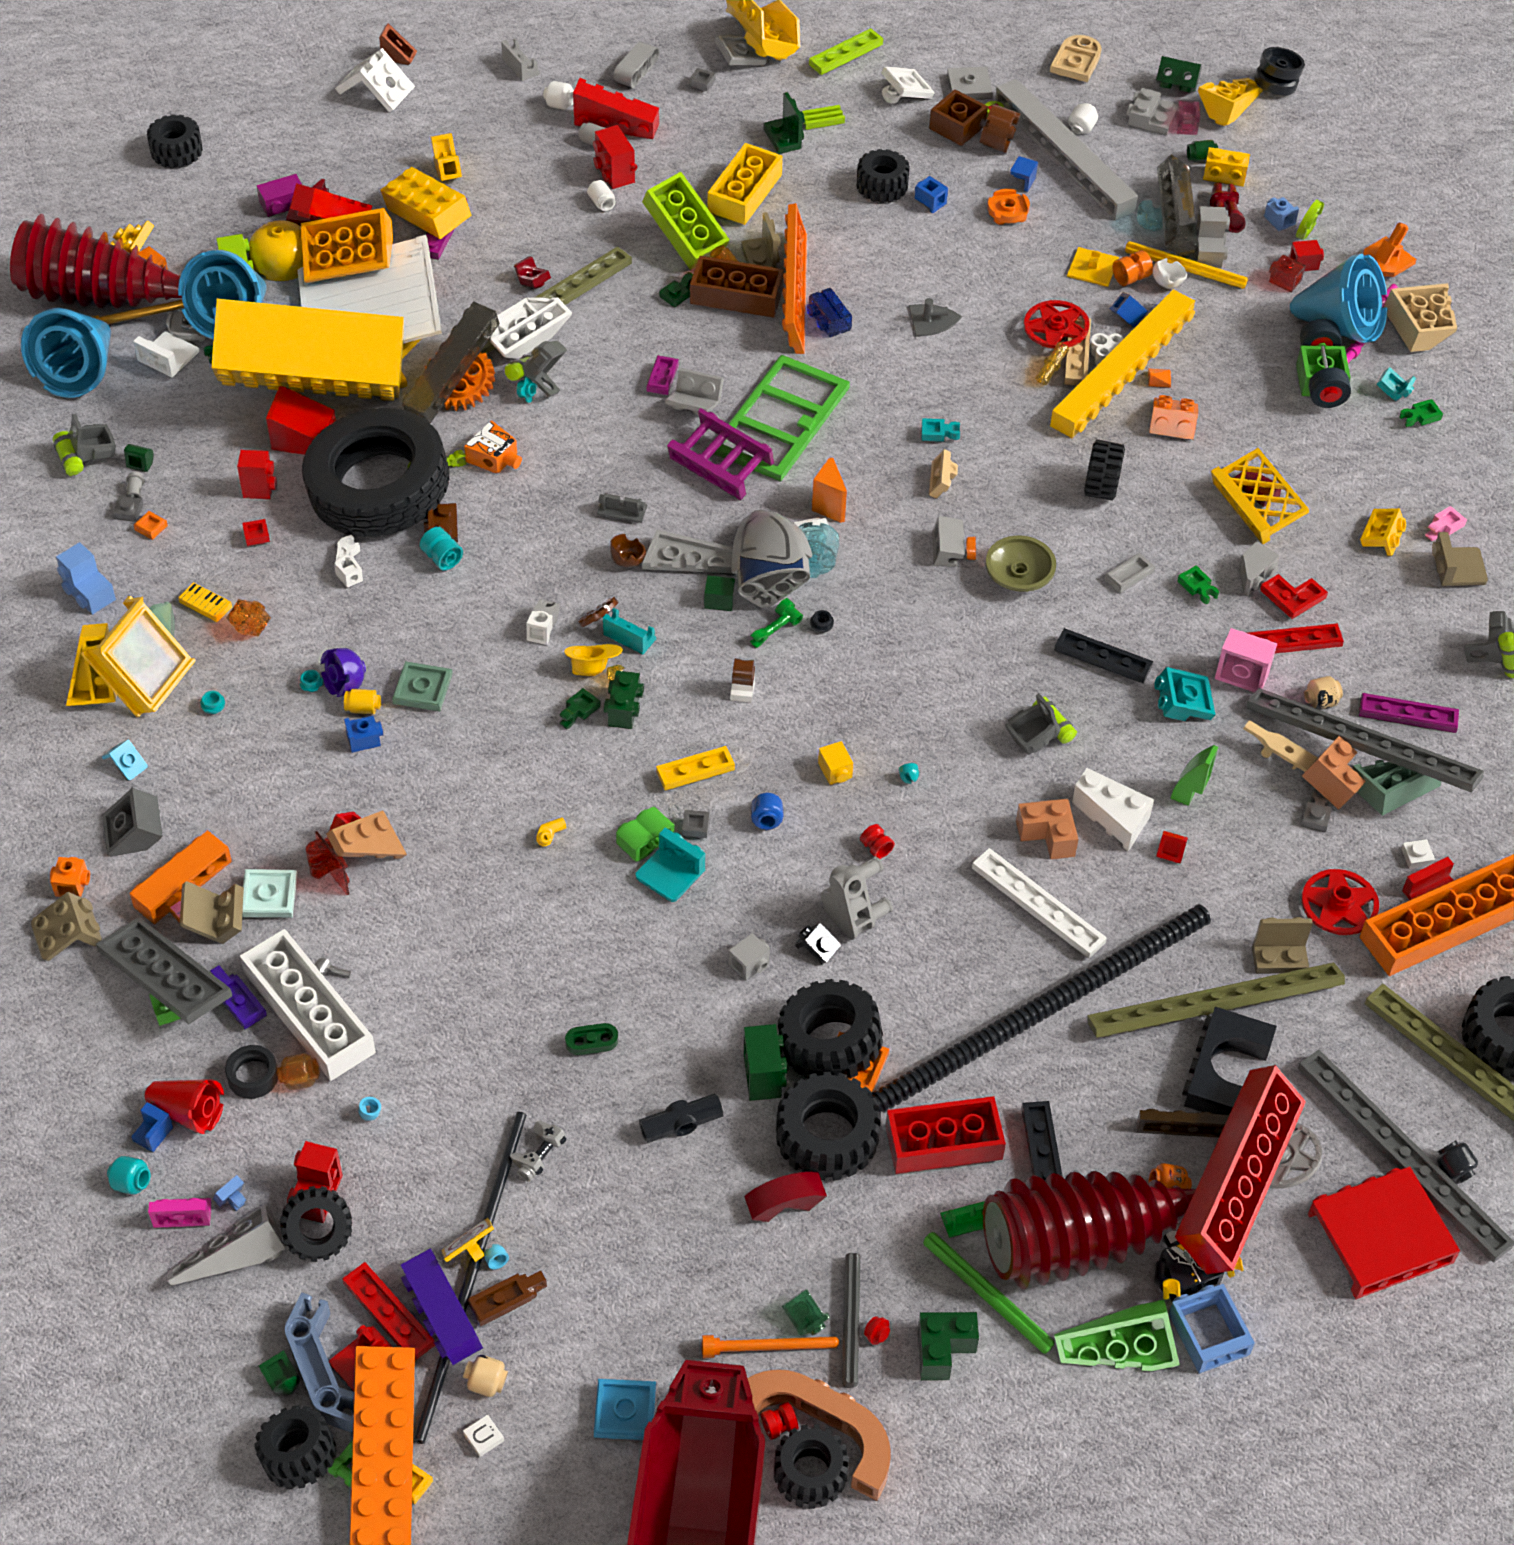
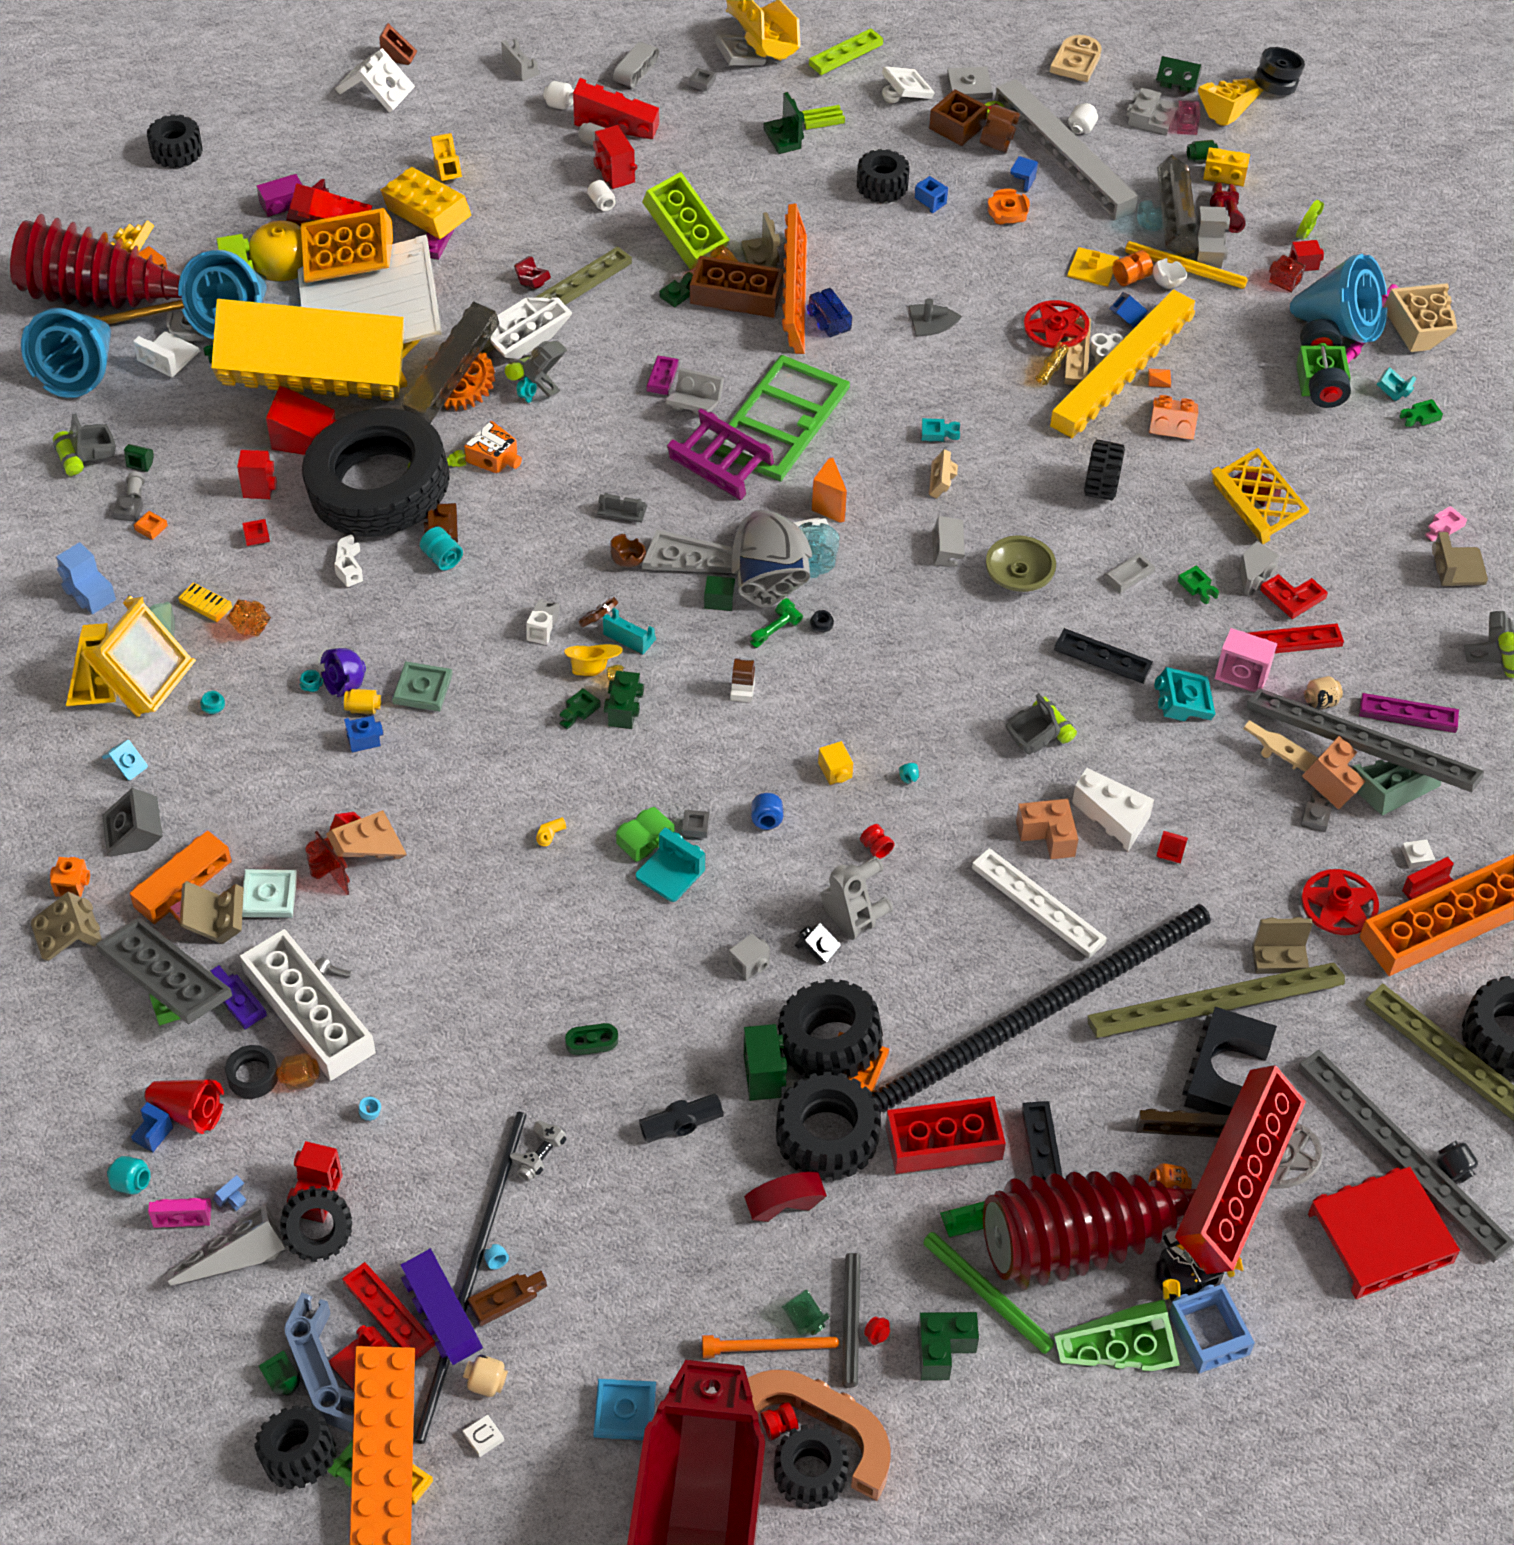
(468, 1242): piece -> none
(695, 768): yellow plate -> none
(744, 183): yellow brick -> none
(971, 548): orange tile -> none
(1195, 776): bright green slope -> none
(1281, 213): medium blue brick -> none
(1384, 529): yellow bracket -> none
(1390, 253): orange piece -> none

